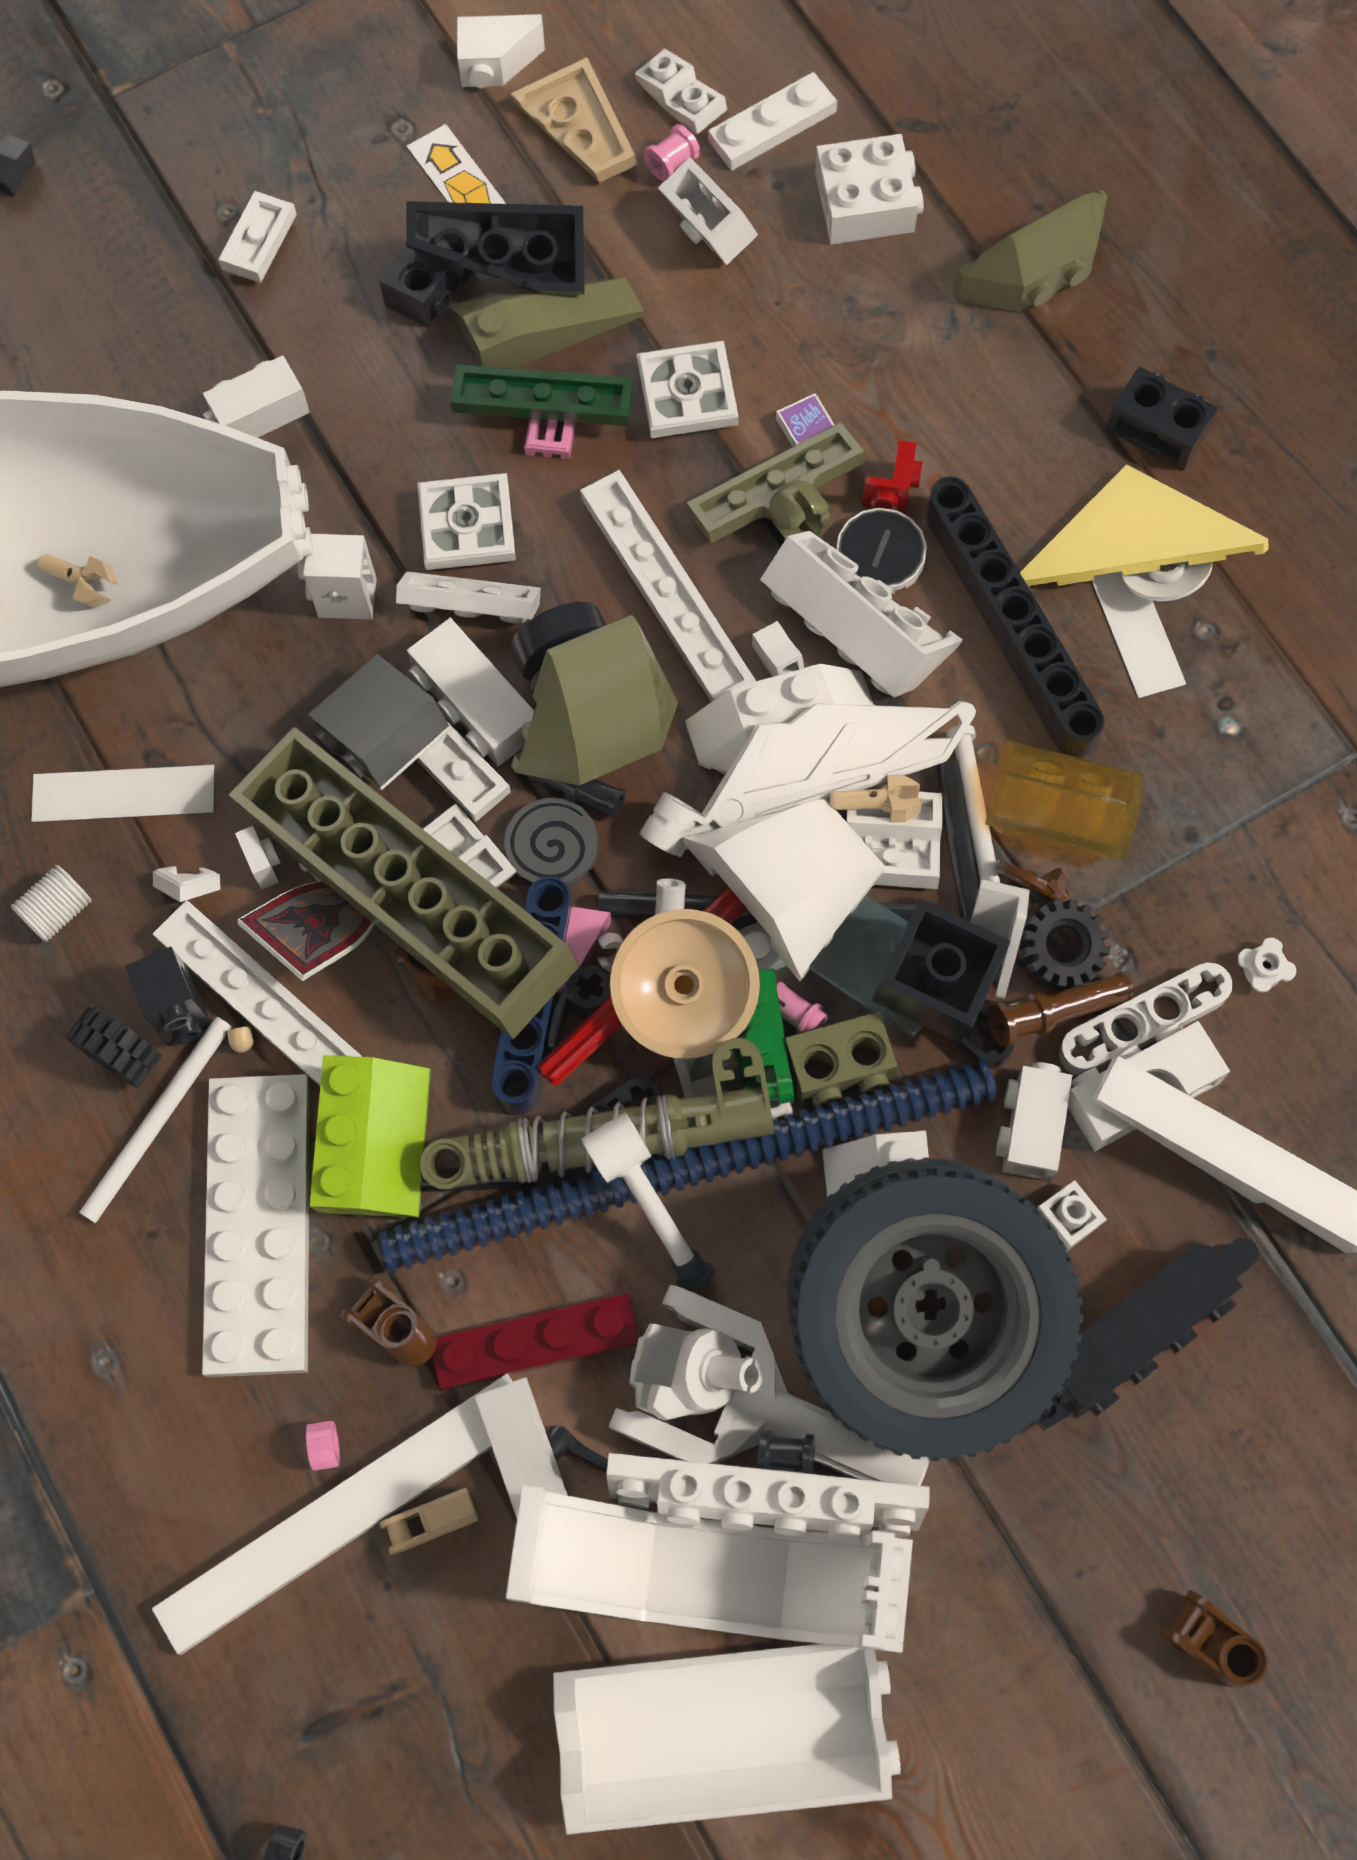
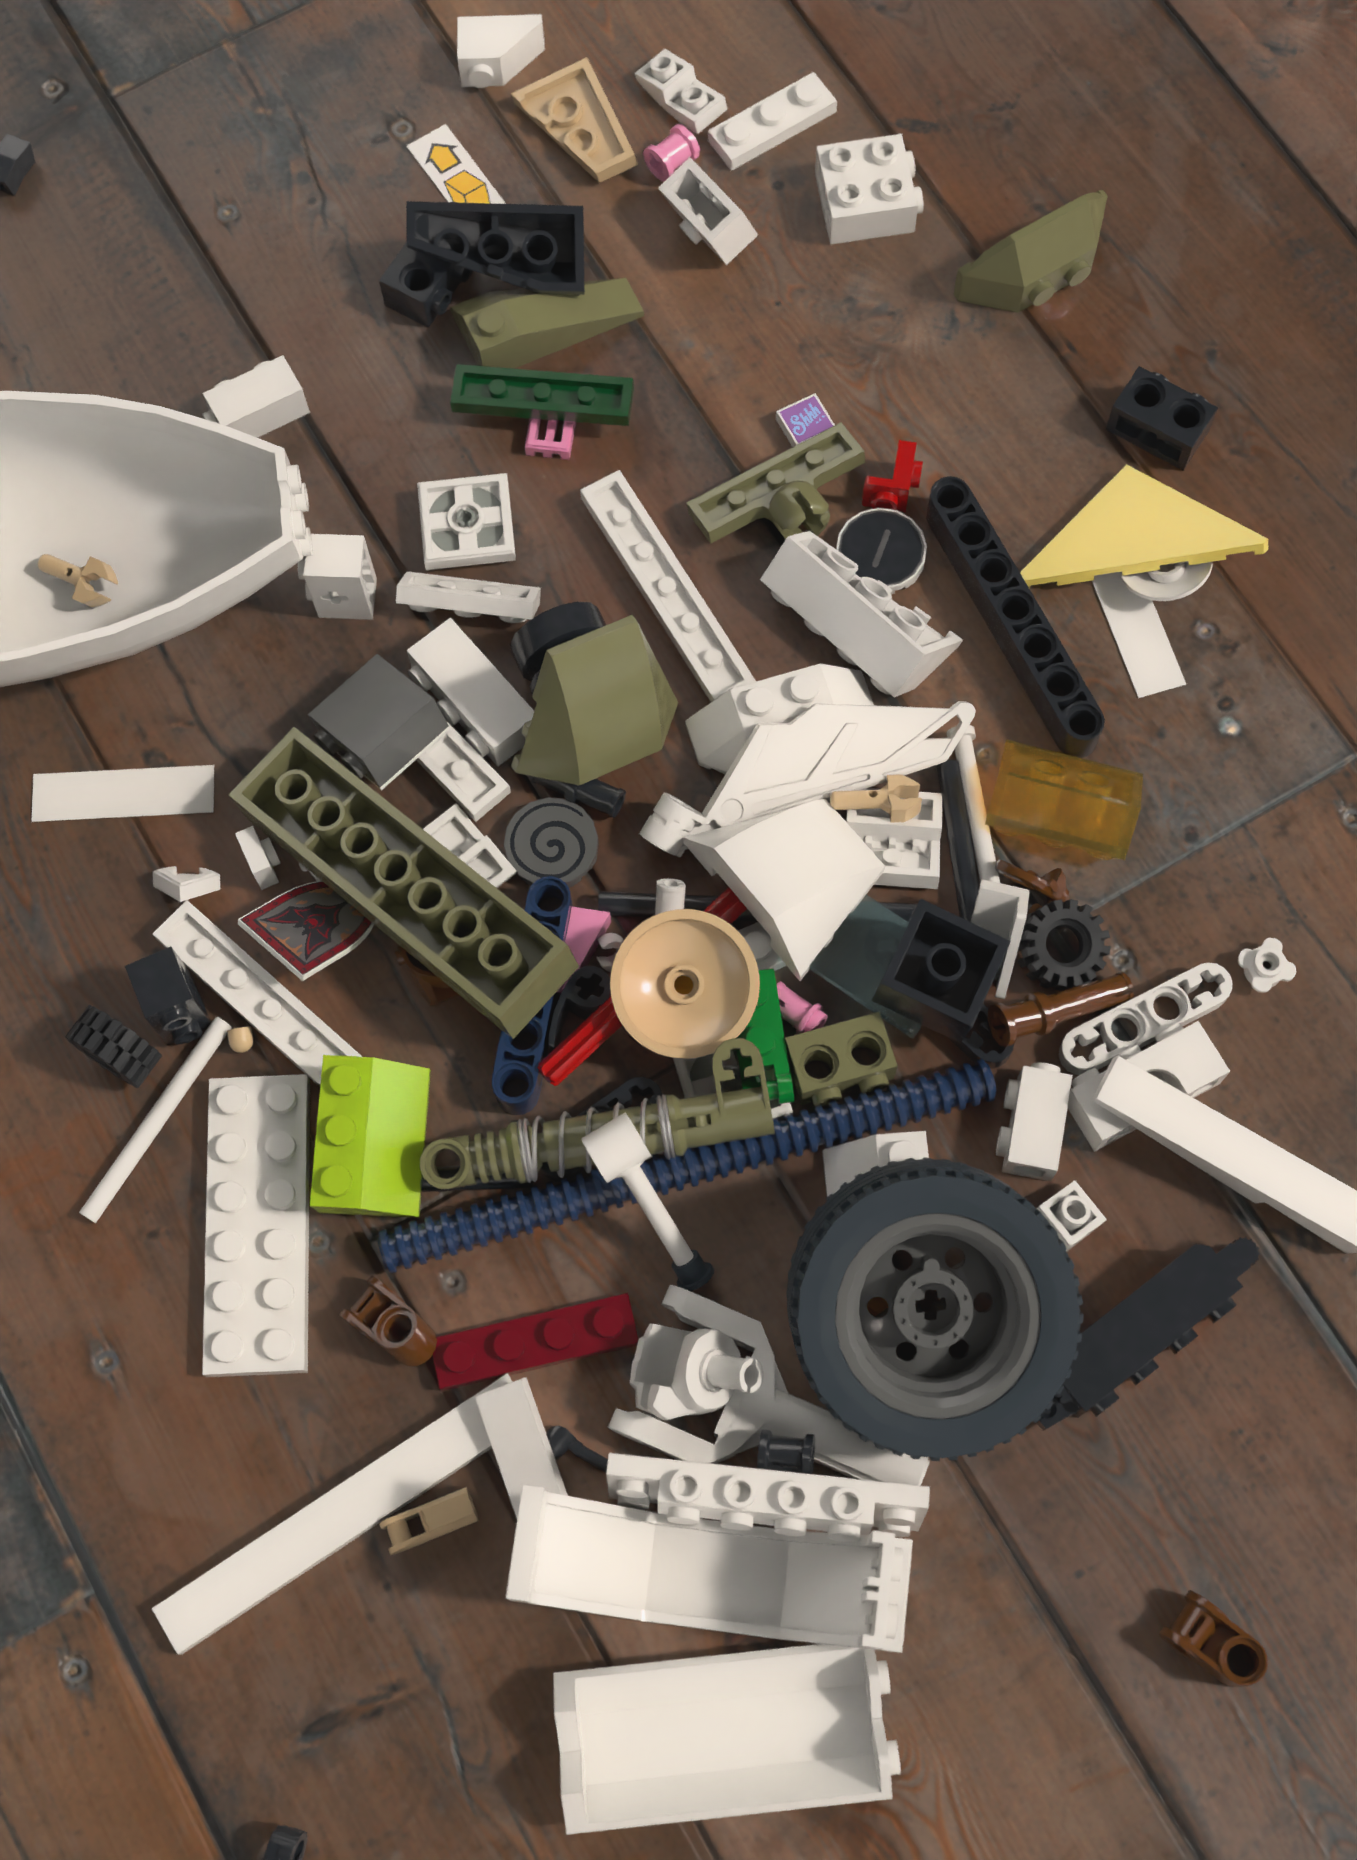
(51, 903): white piece -> none
(257, 236): white plate -> none
(322, 1445): bright pink axle -> none
(687, 389): white piece -> none
(776, 650): white piece -> none

